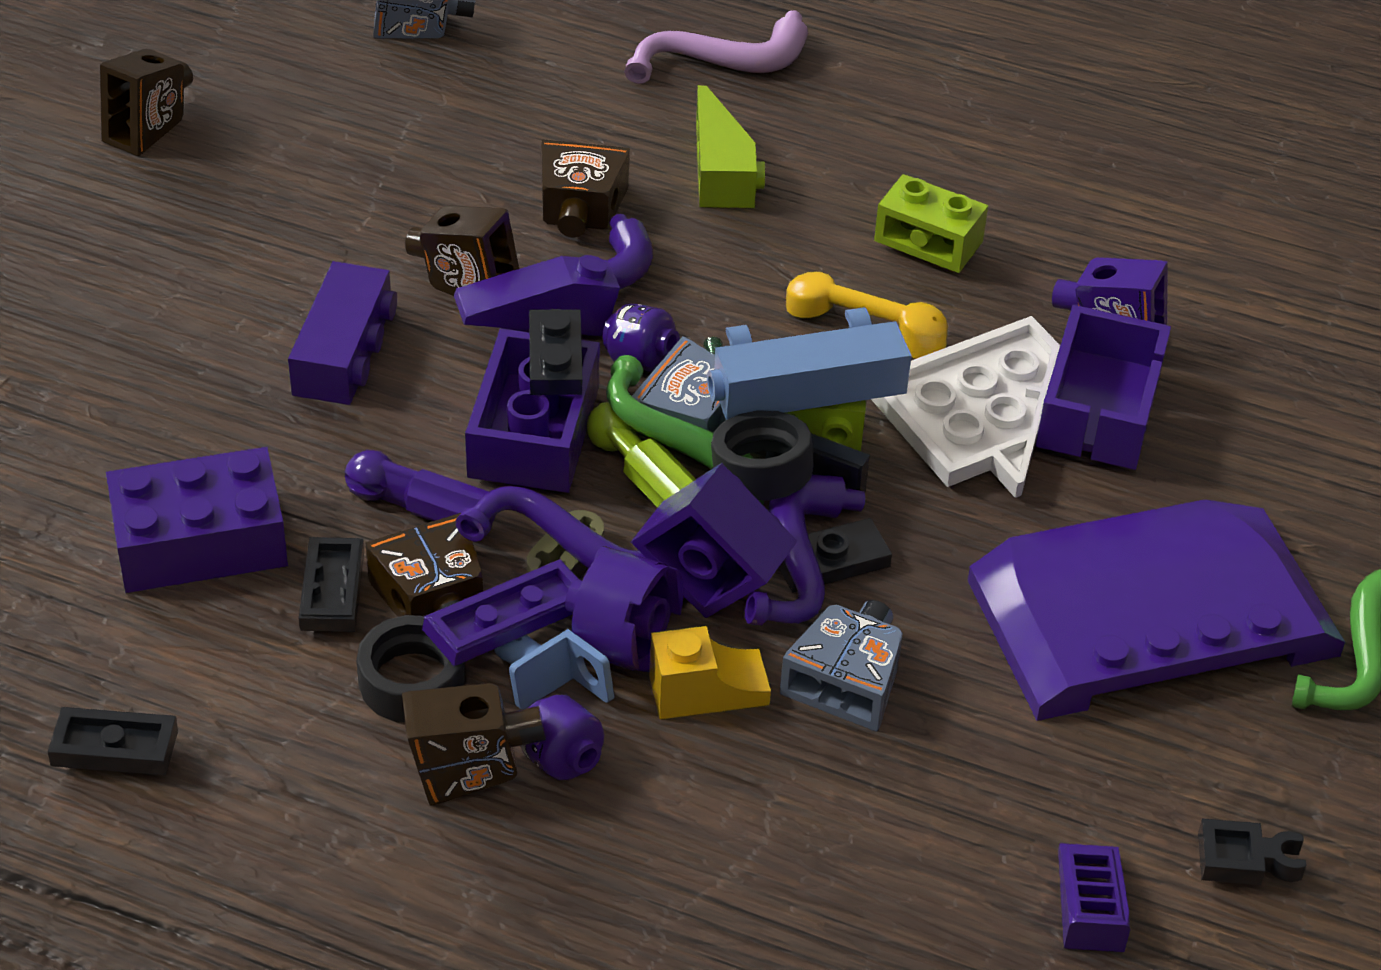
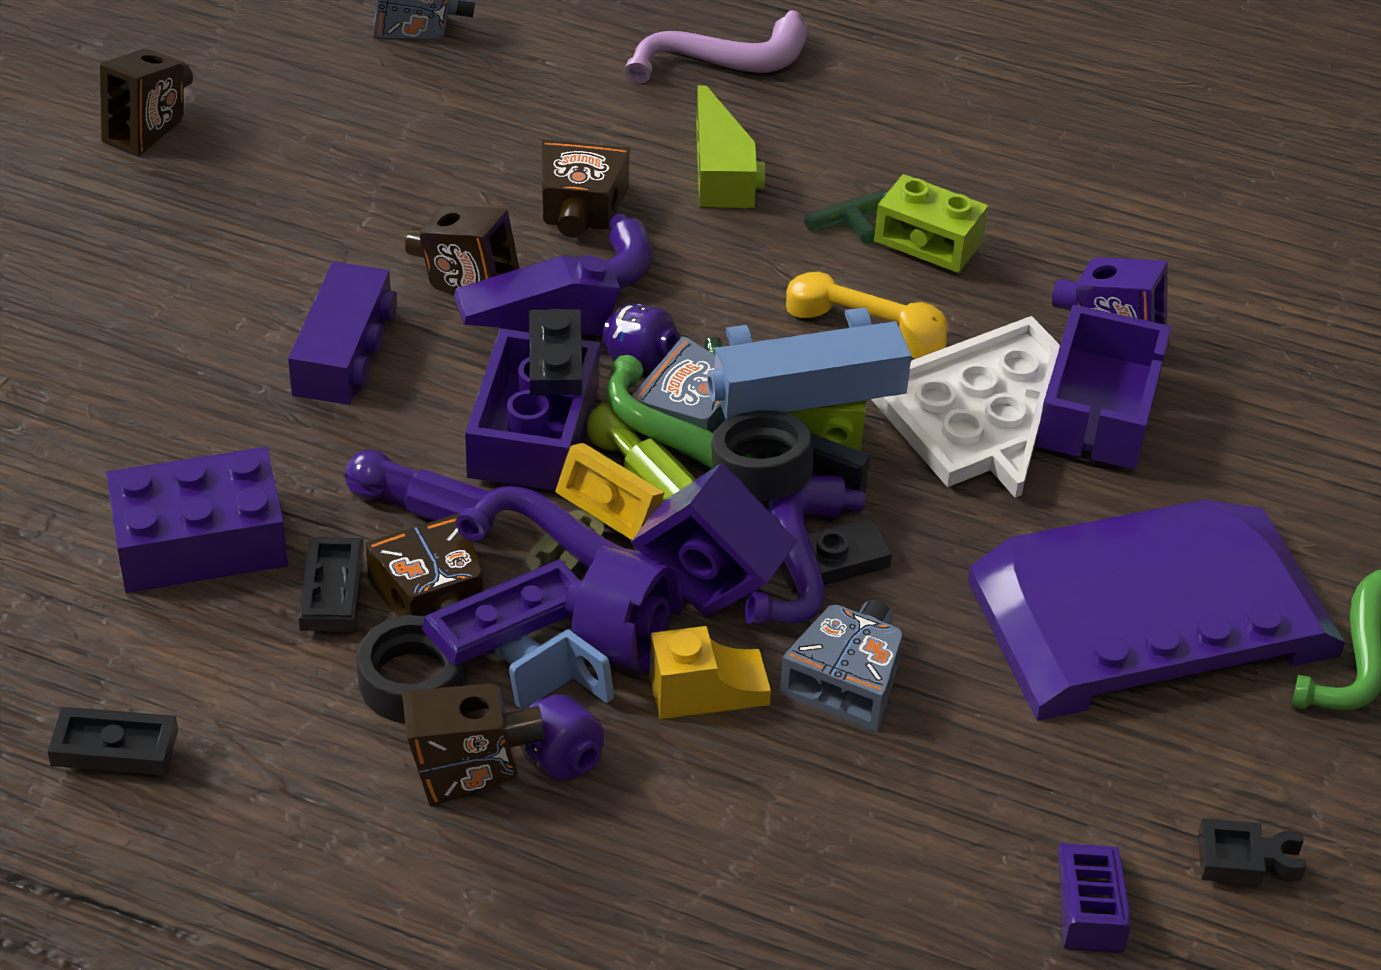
(607, 490): none -> yellow panel
(851, 212): none -> clear green piece

